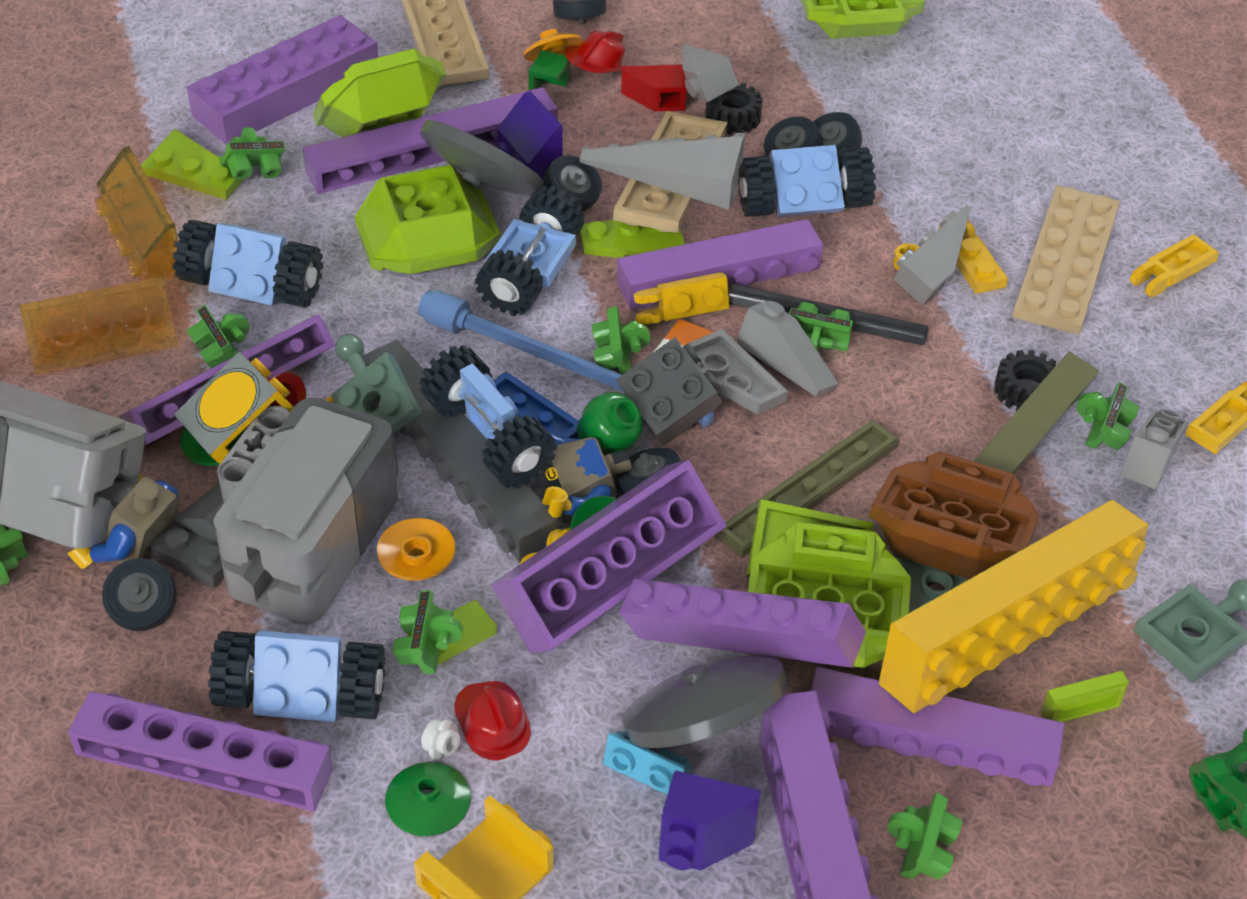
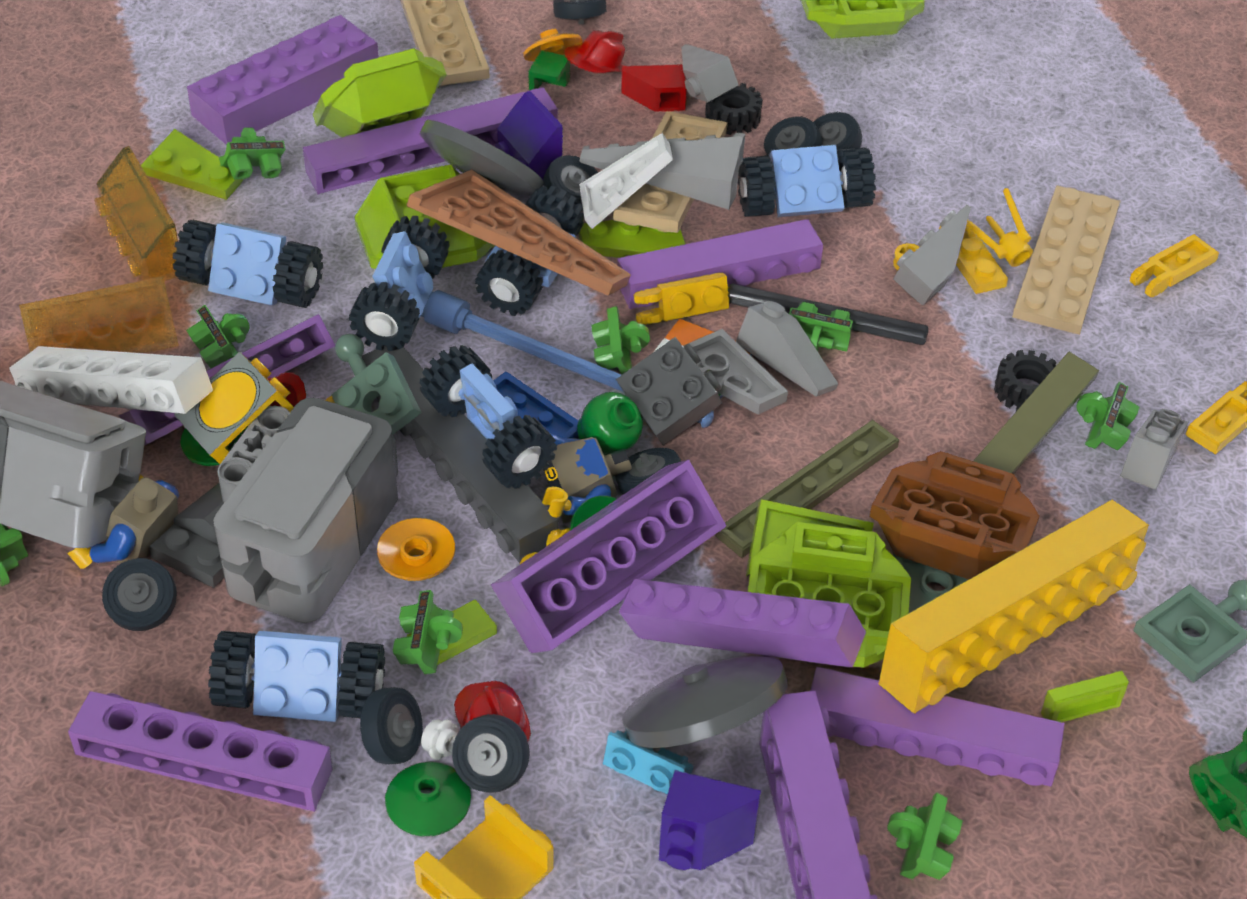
(114, 378): none -> white brick
(391, 725): none -> black wheel
(403, 282): none -> plate
(490, 753): none -> black wheel
(500, 219): none -> nougat wing
(620, 180): none -> white wing
(1012, 245): none -> yellow plant

